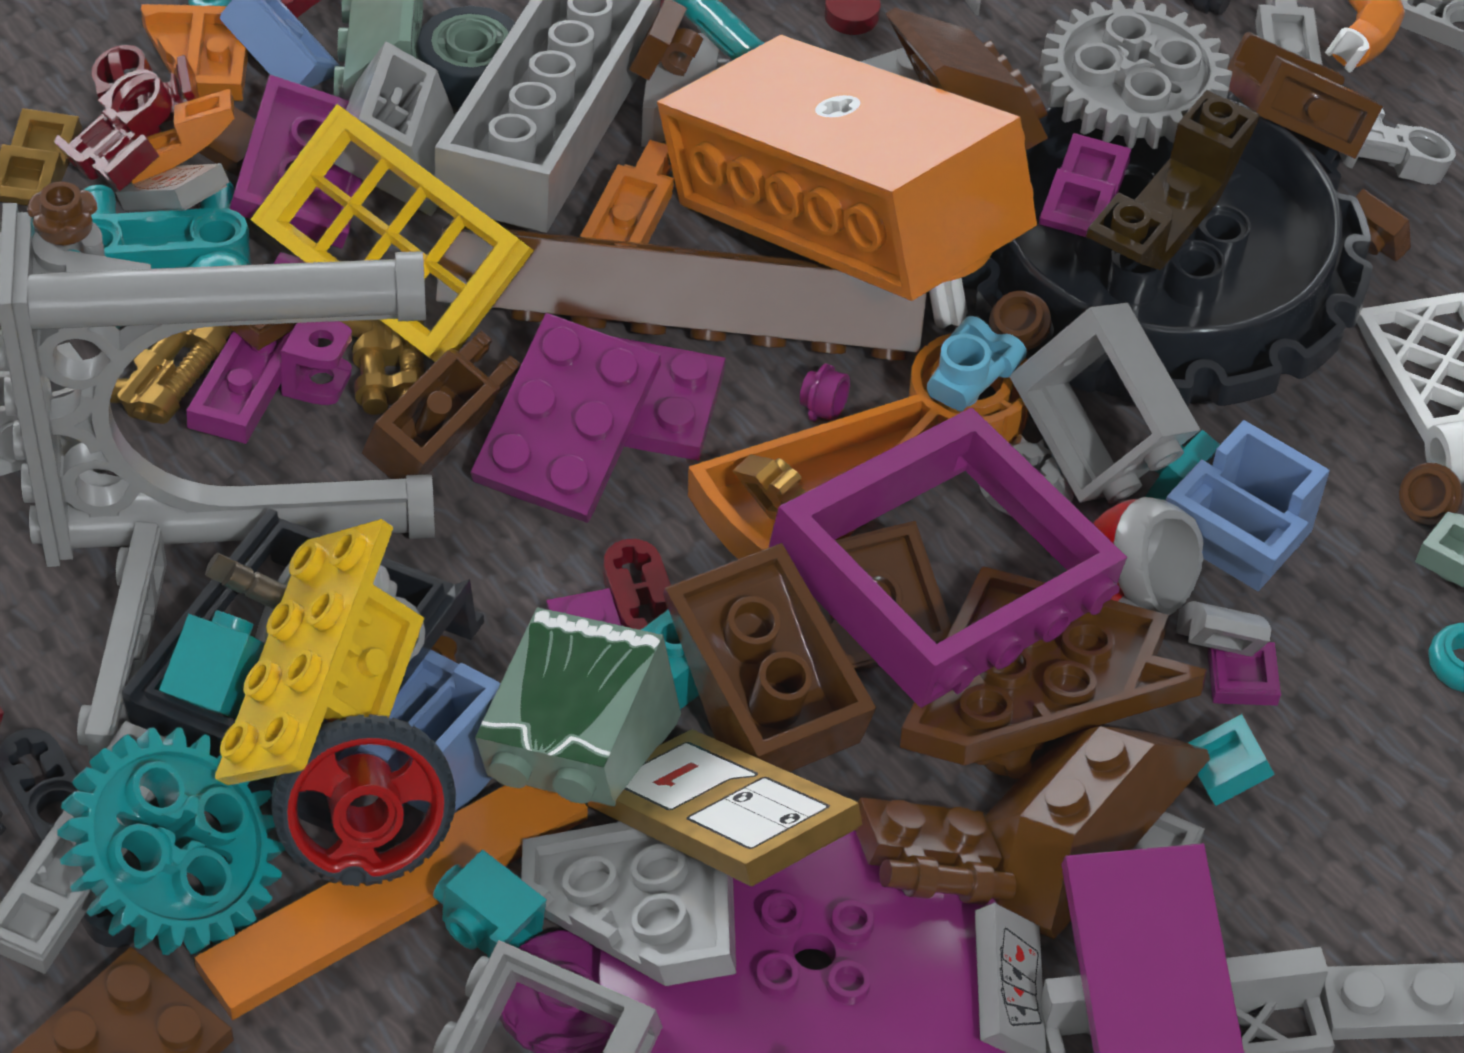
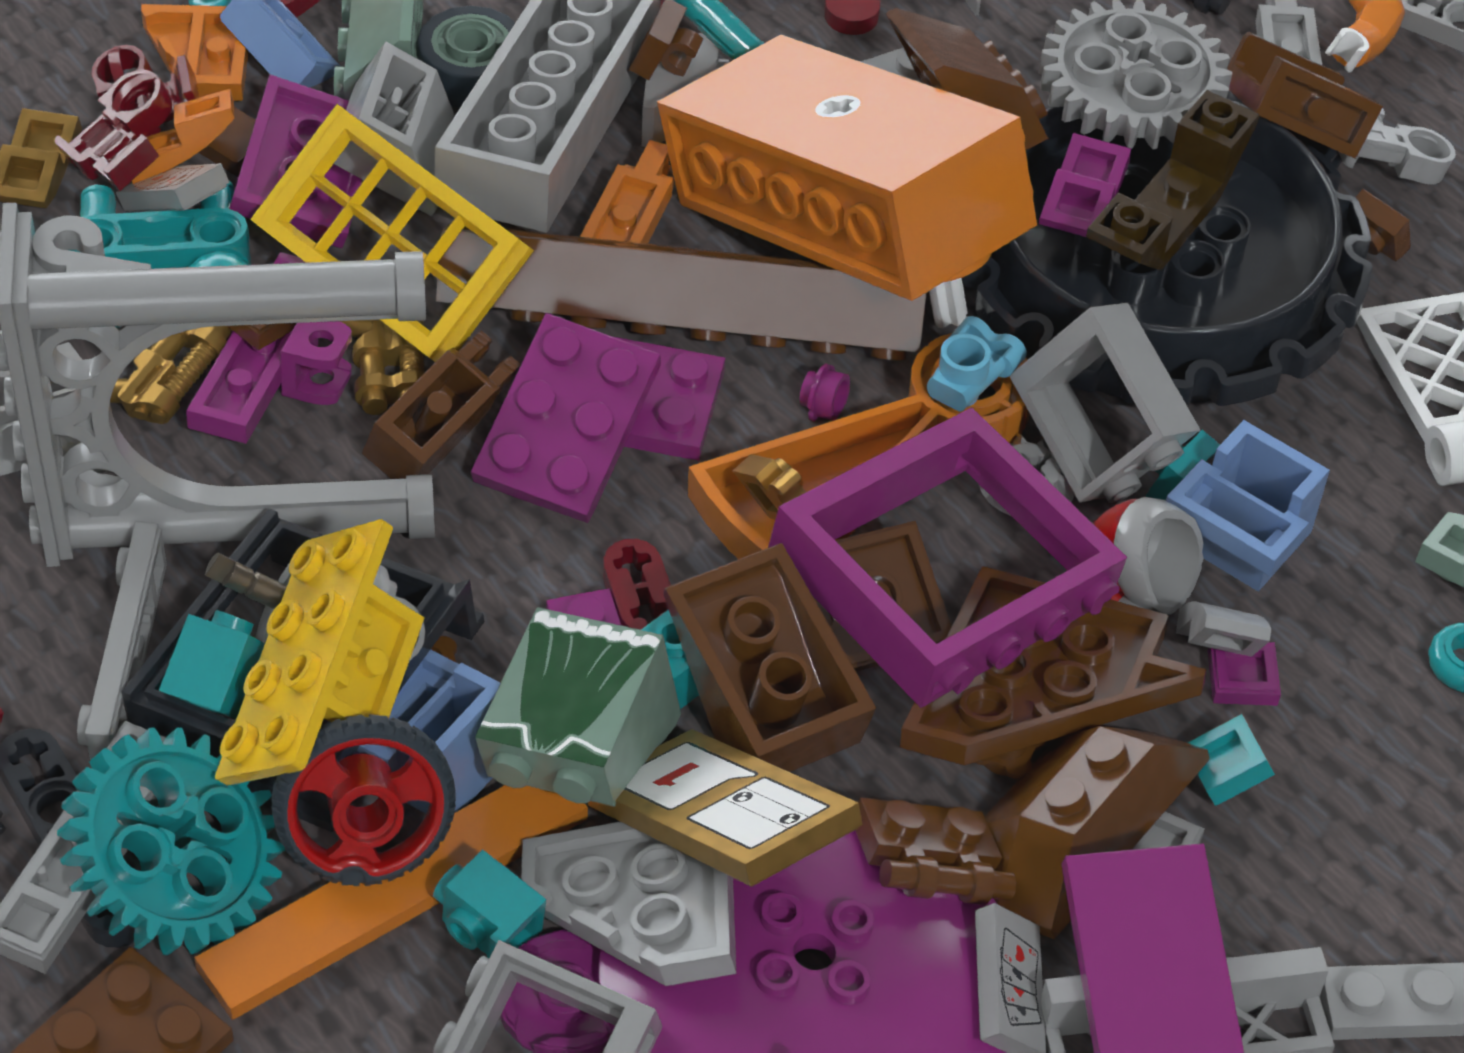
(62, 213): reddish brown plate -> none
(1023, 317): reddish brown plate -> none
(1430, 493): reddish brown plate -> none

